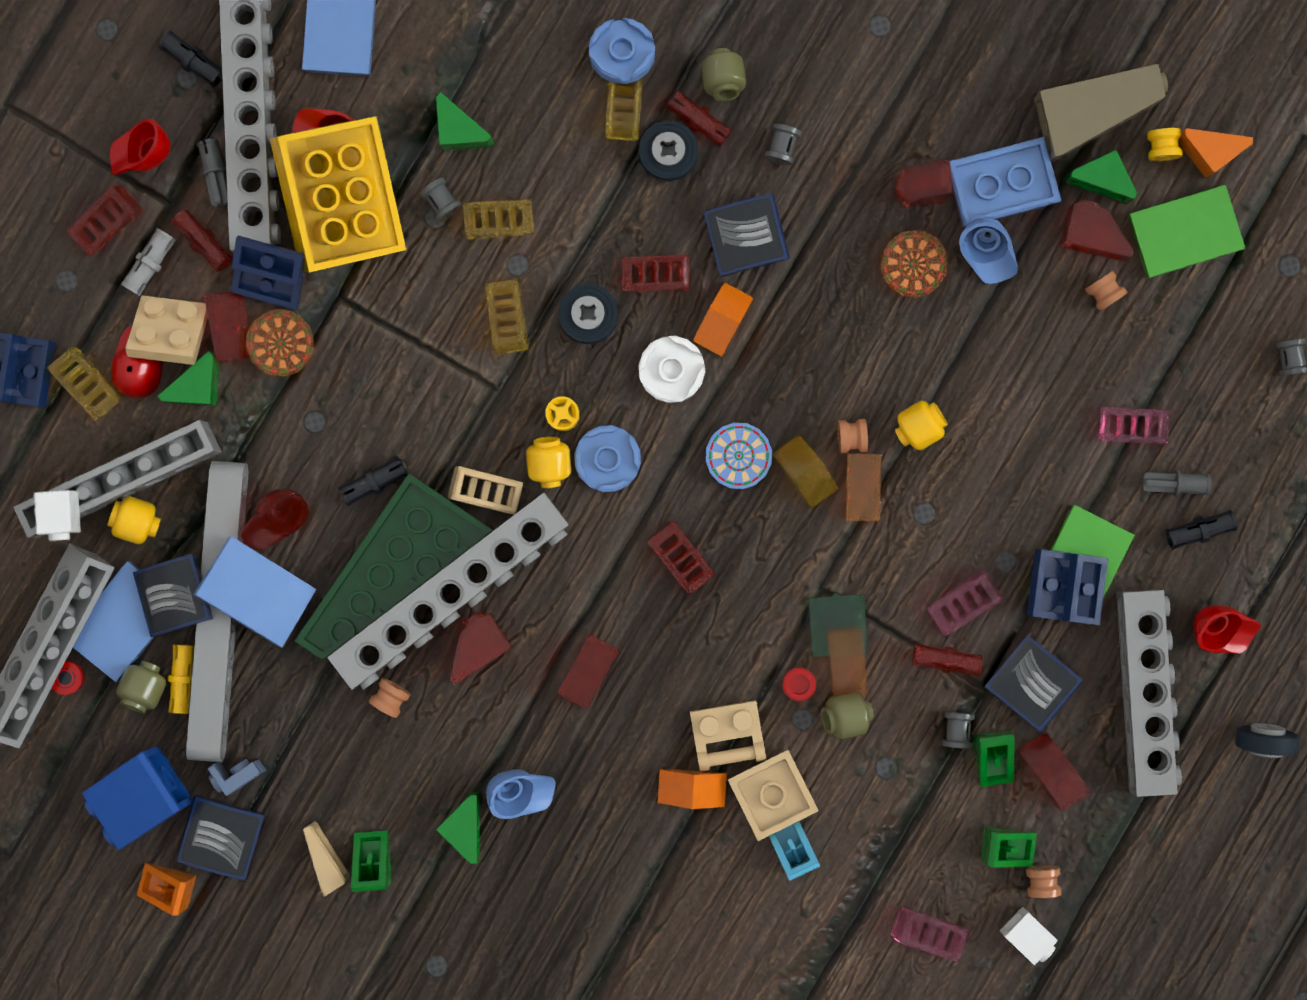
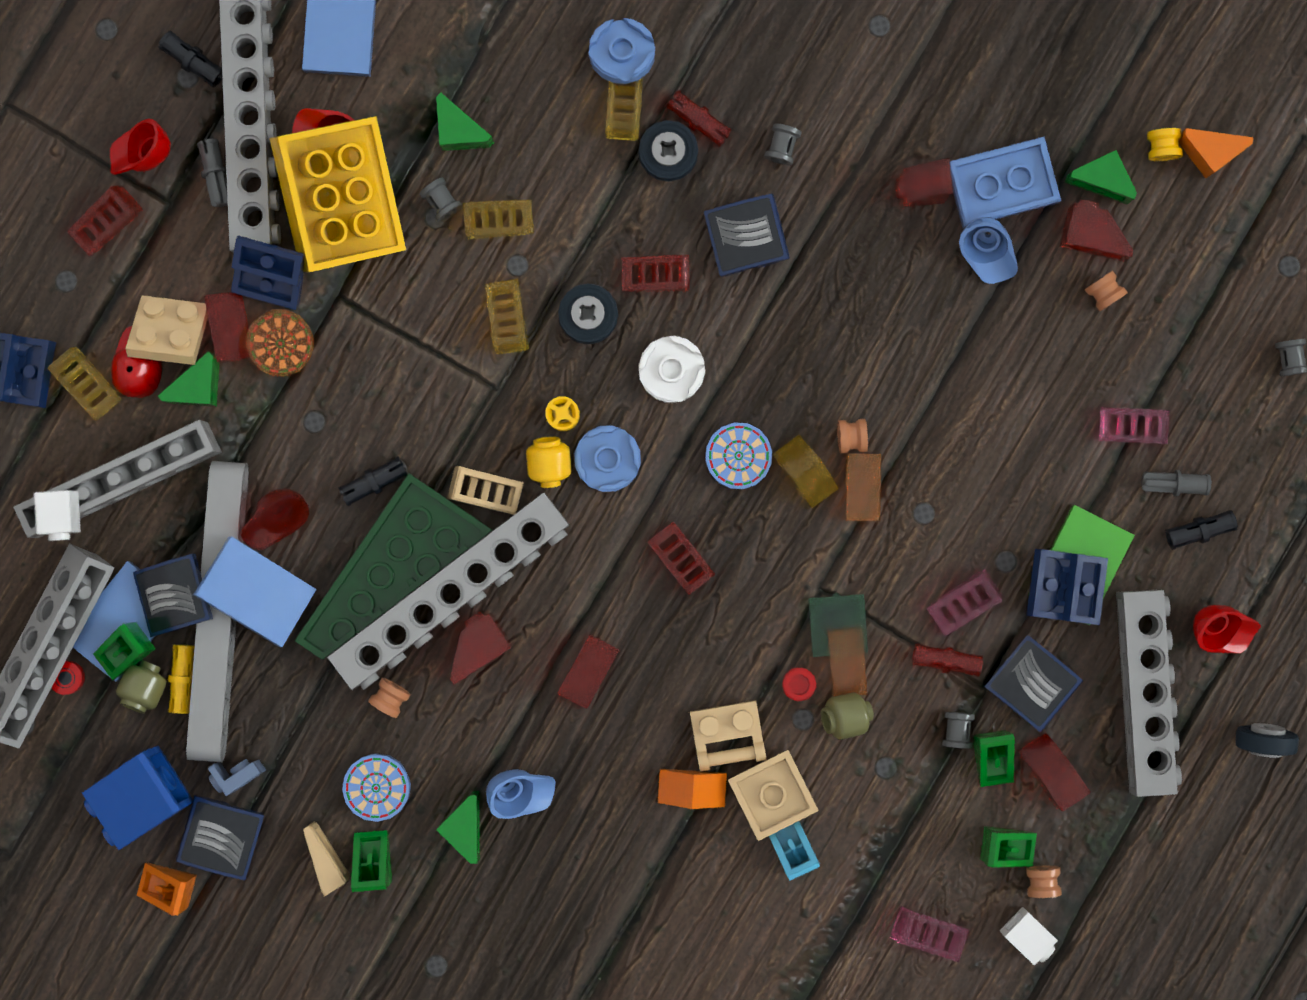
(123, 649): none -> green slope
(133, 520): yellow head -> none
(148, 262): light grey pin -> none
(201, 240): clear red pin -> none
(376, 787): none -> medium blue tile
(722, 319): orange slope -> none
(723, 74): olive head -> none
(914, 263): clear orange tile -> none
(921, 425): yellow head -> none
(1090, 108): dark tan slope -> none
(1186, 231): bright green tile -> none

